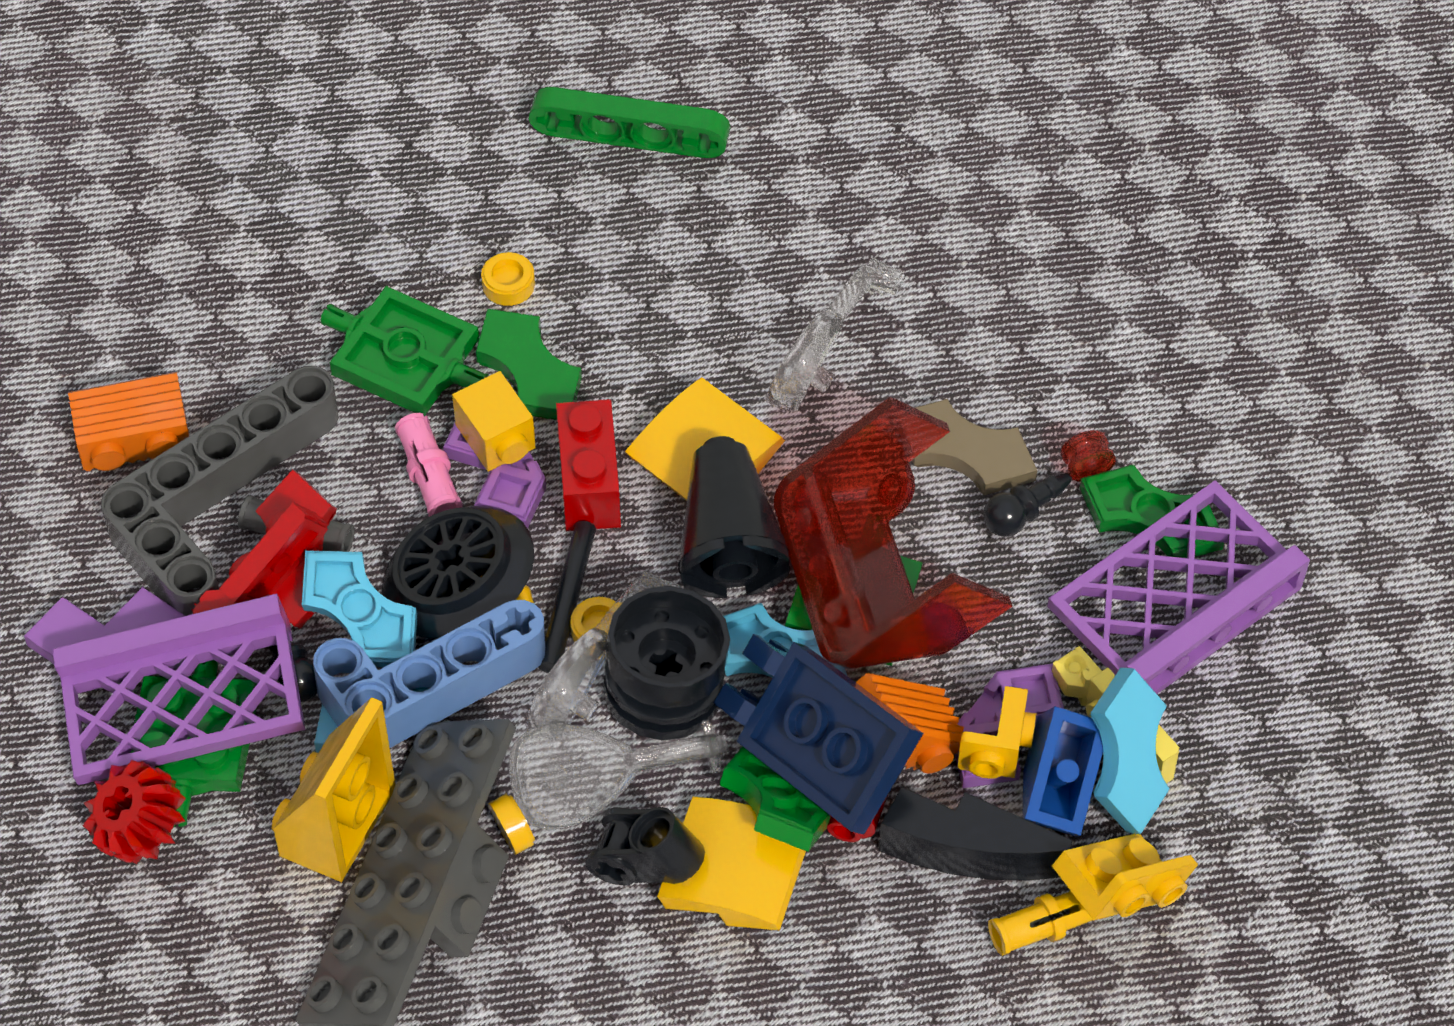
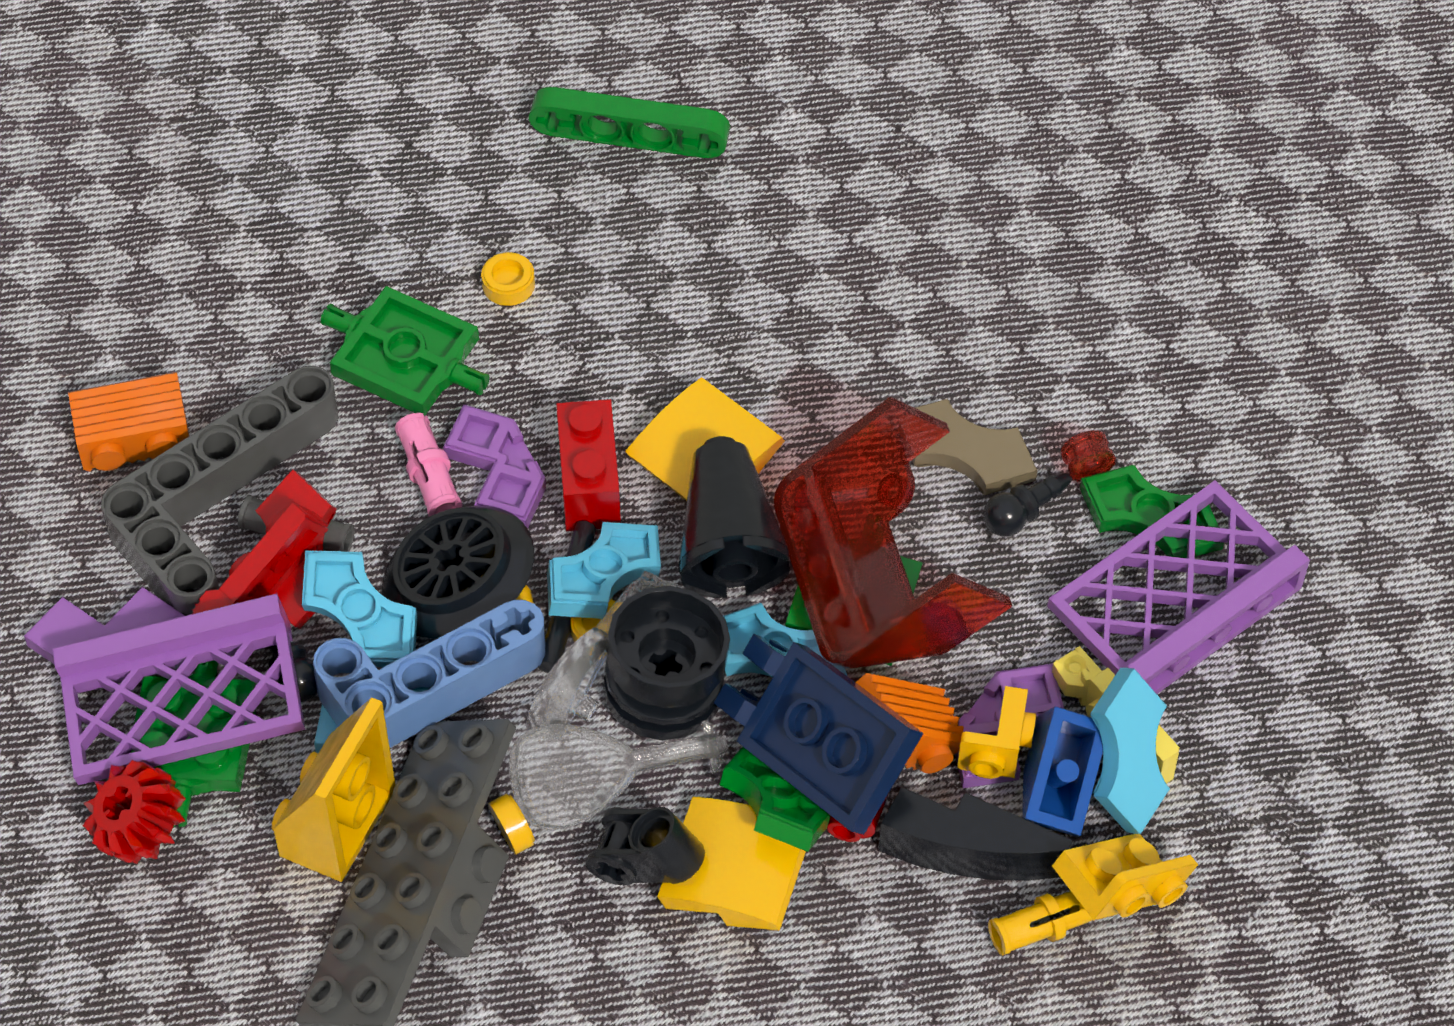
(494, 421): yellow brick -> none
(515, 347): green tile -> none
(587, 581): none -> medium azure tile
(804, 359): clear piece -> none

